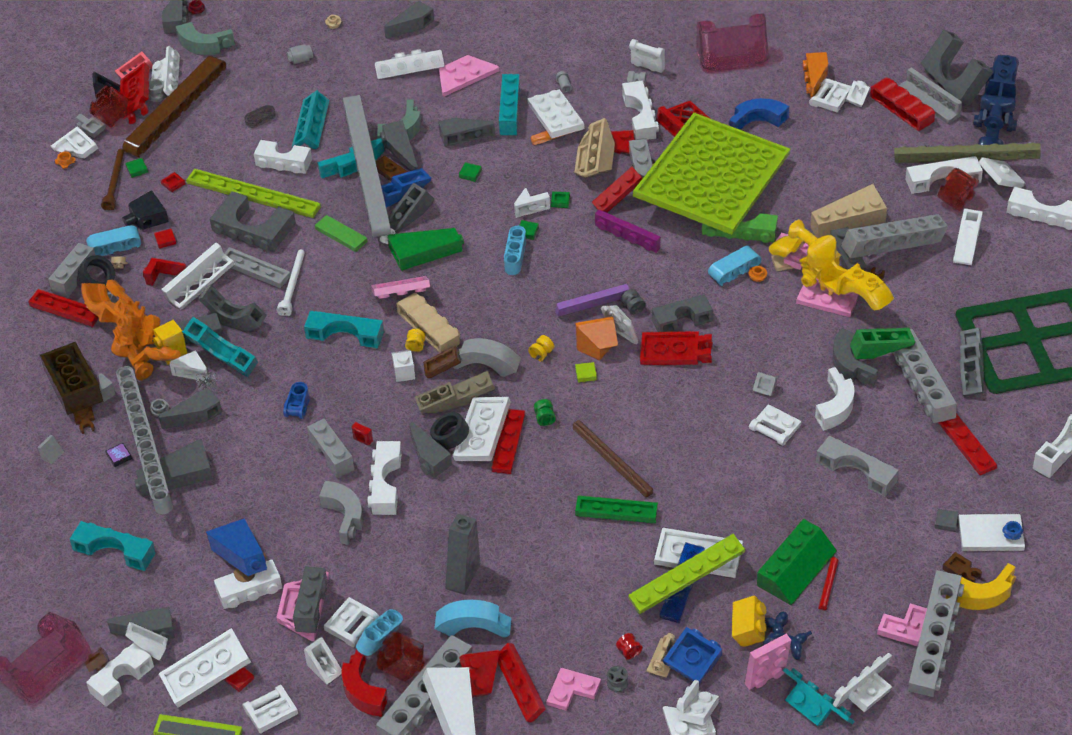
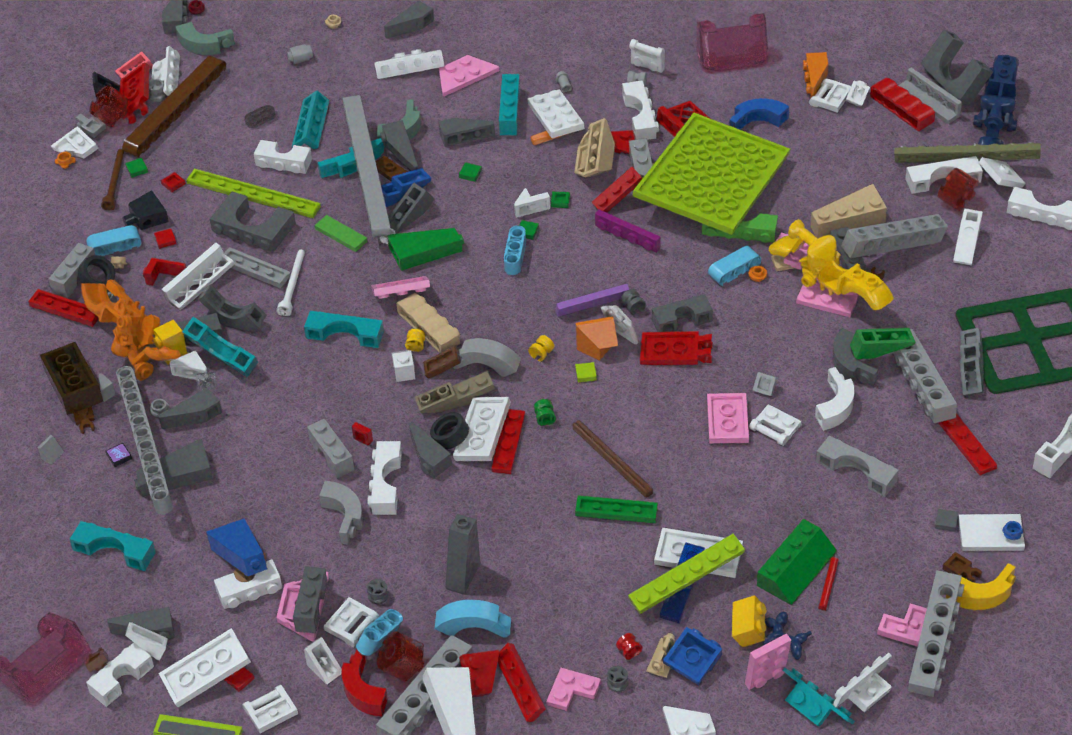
(297, 401): blue piece -> none
(374, 587): none -> dark grey wheel
(696, 705): white bracket -> none
(727, 418): none -> bright pink plate

